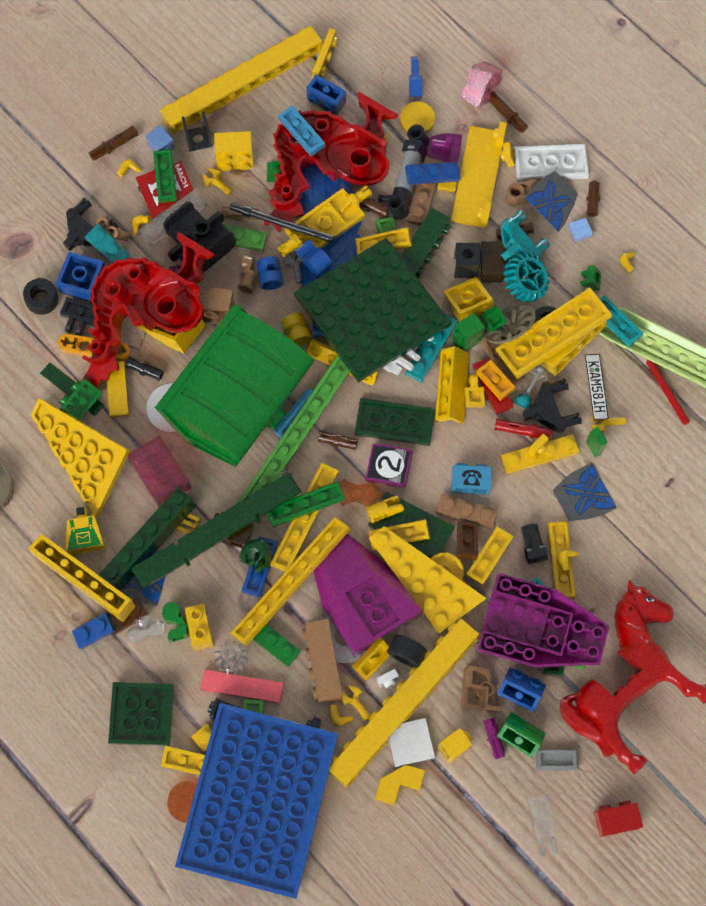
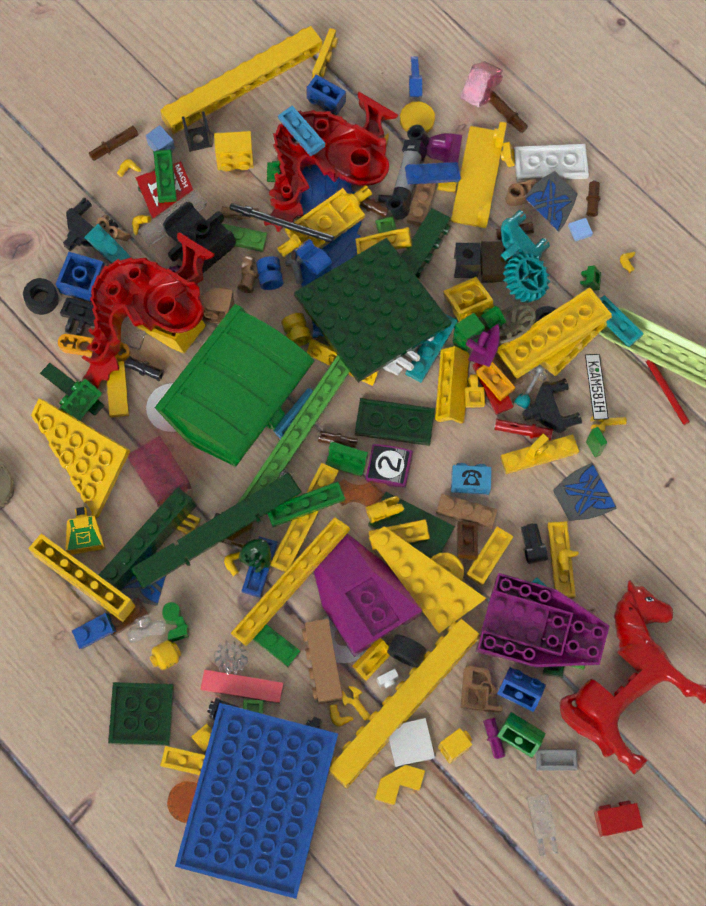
(165, 655): none -> yellow head
(198, 627): yellow brick -> none
(218, 183): yellow bar -> none
(229, 563): none -> yellow animal
(347, 459): none -> green bracket
(486, 346): none -> magenta shield

